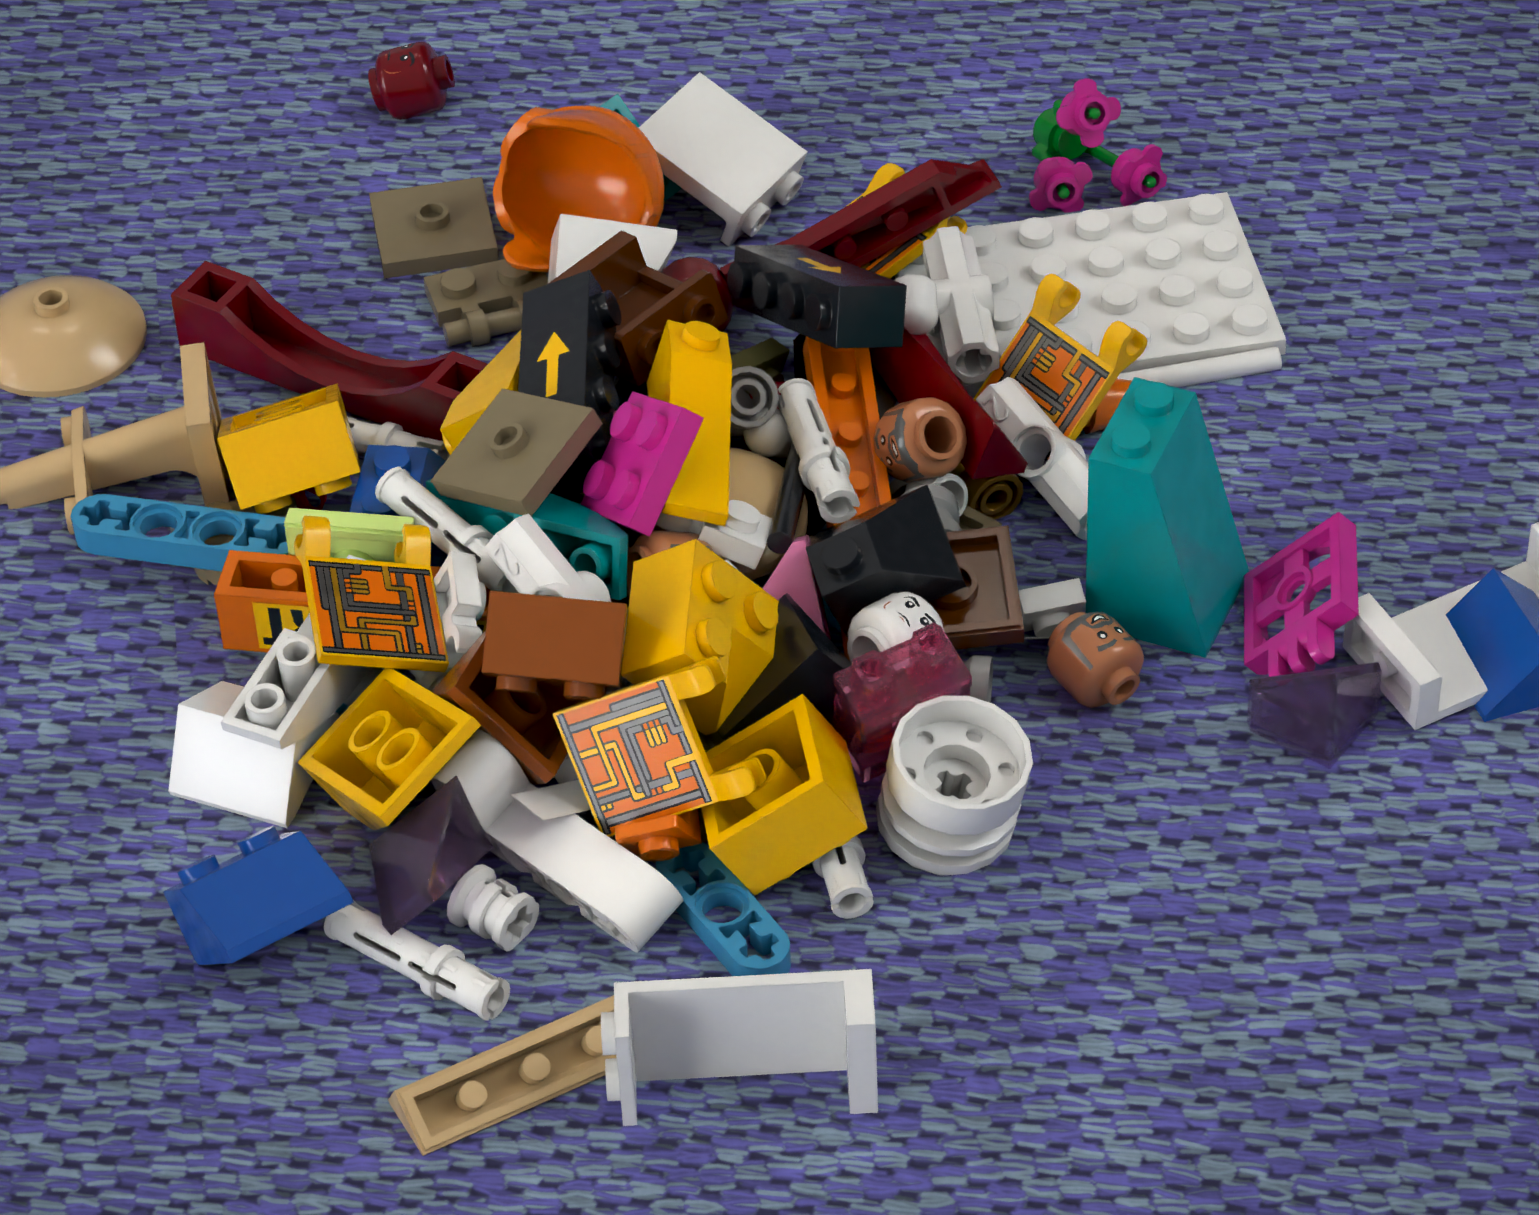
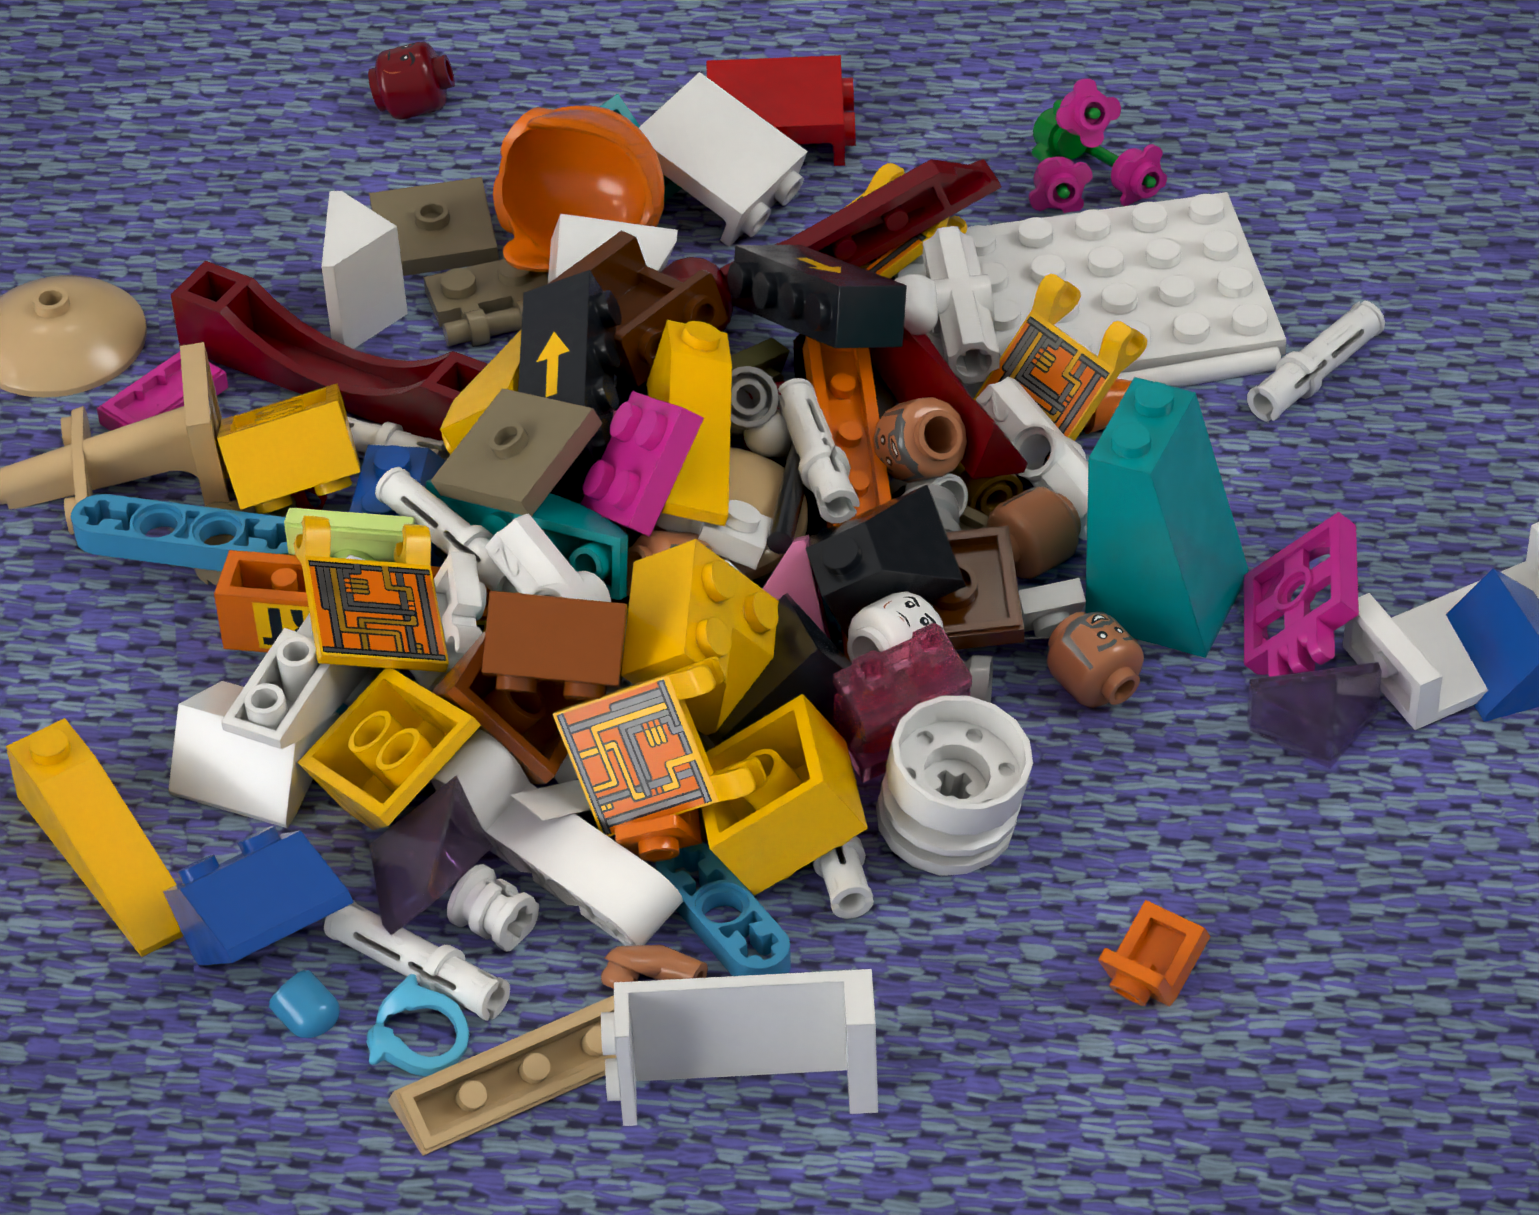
(95, 832): none -> yellow slope
(152, 394): none -> dark pink plate
(305, 1005): none -> dark azure piece
(360, 271): none -> white slope
(392, 1049): none -> medium azure piece
(653, 961): none -> nougat arm
(795, 95): none -> red panel
(1041, 530): none -> nougat head
(1154, 956): none -> orange bracket
(1302, 372): none -> white pin

